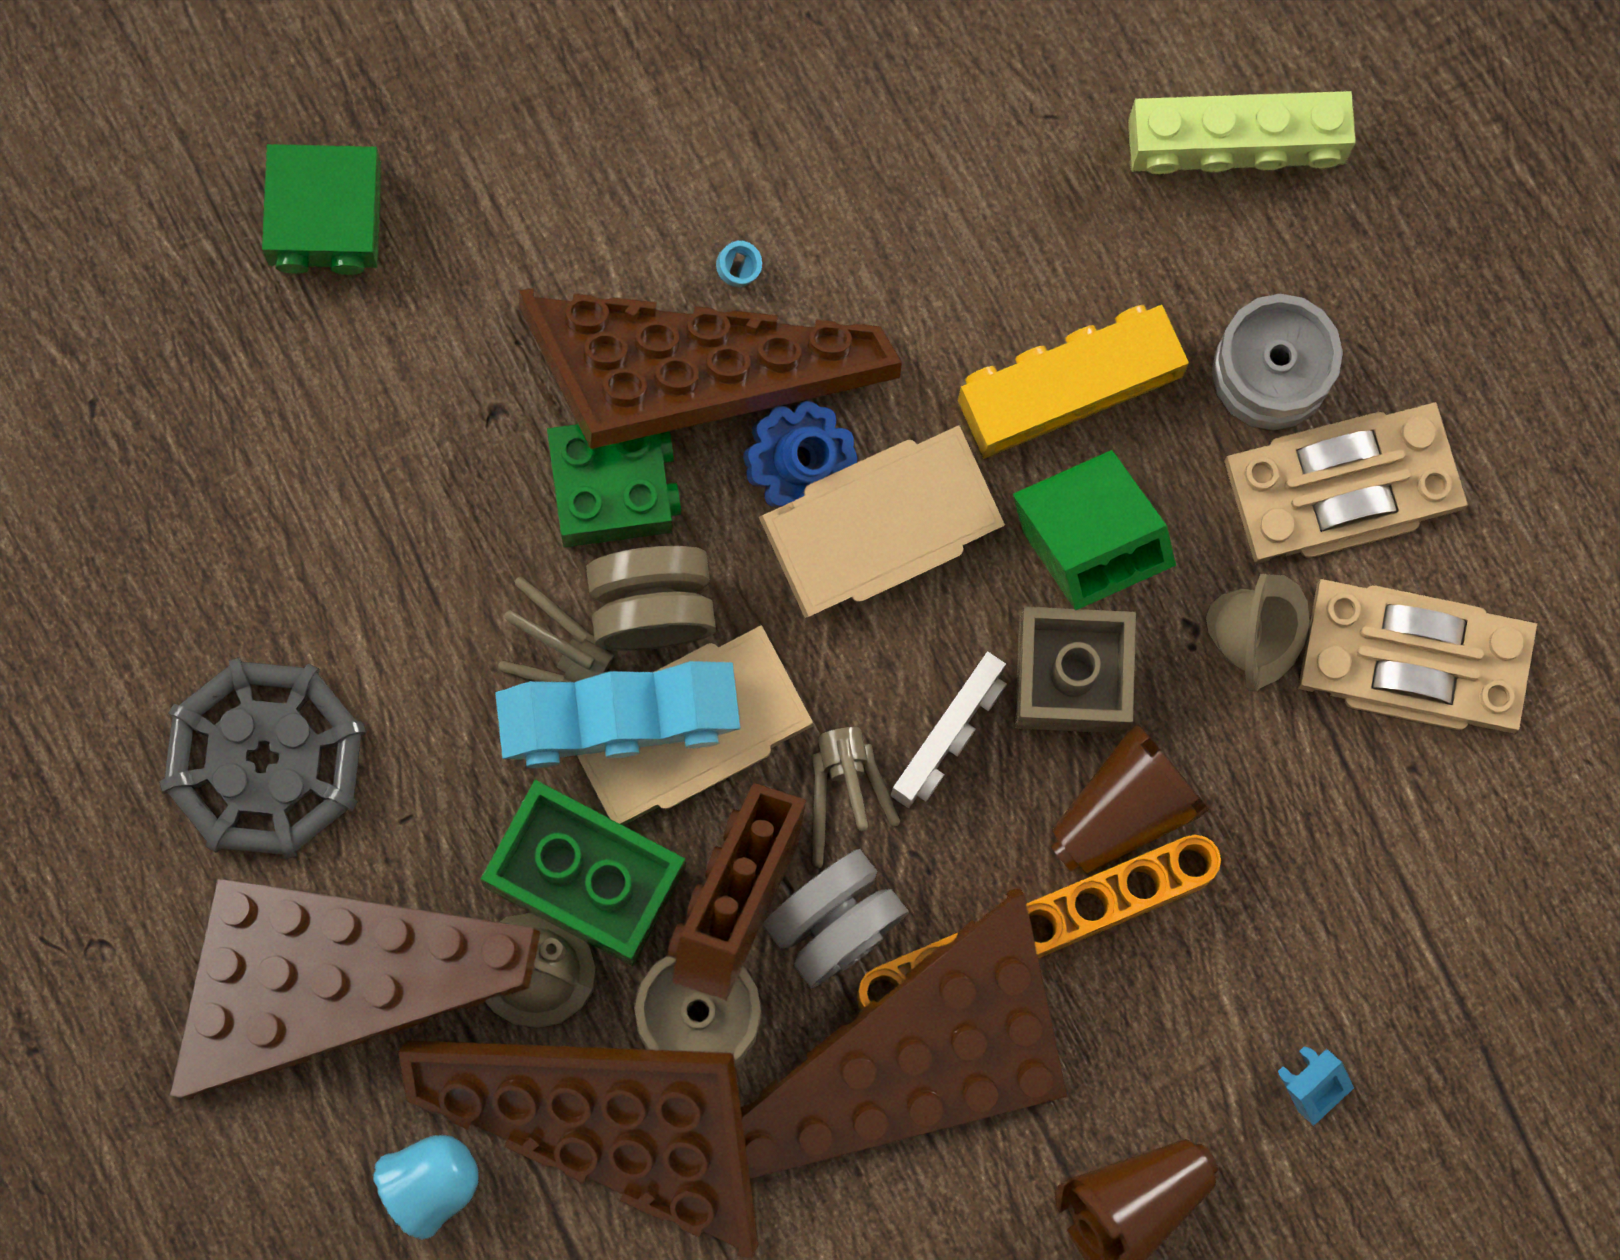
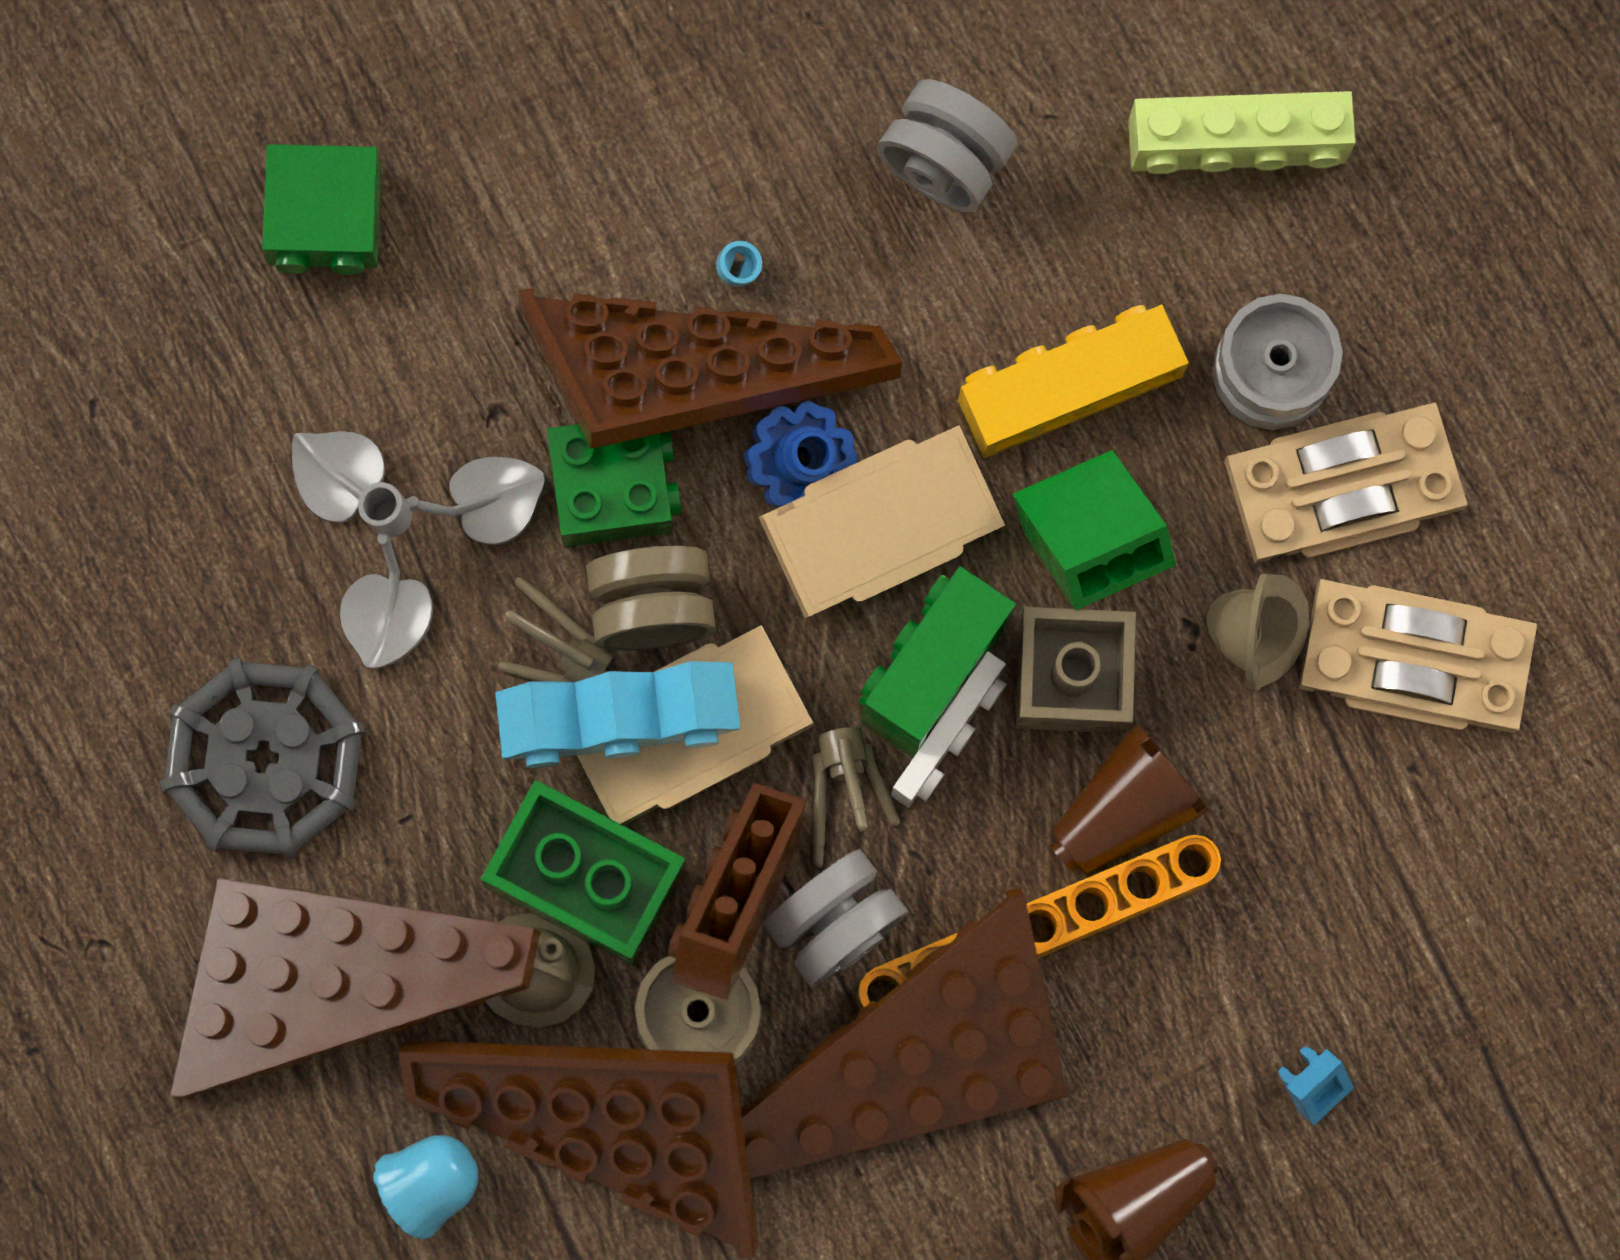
(346, 474): none -> light grey plant
(934, 659): none -> green brick
(947, 145): none -> light grey wheel

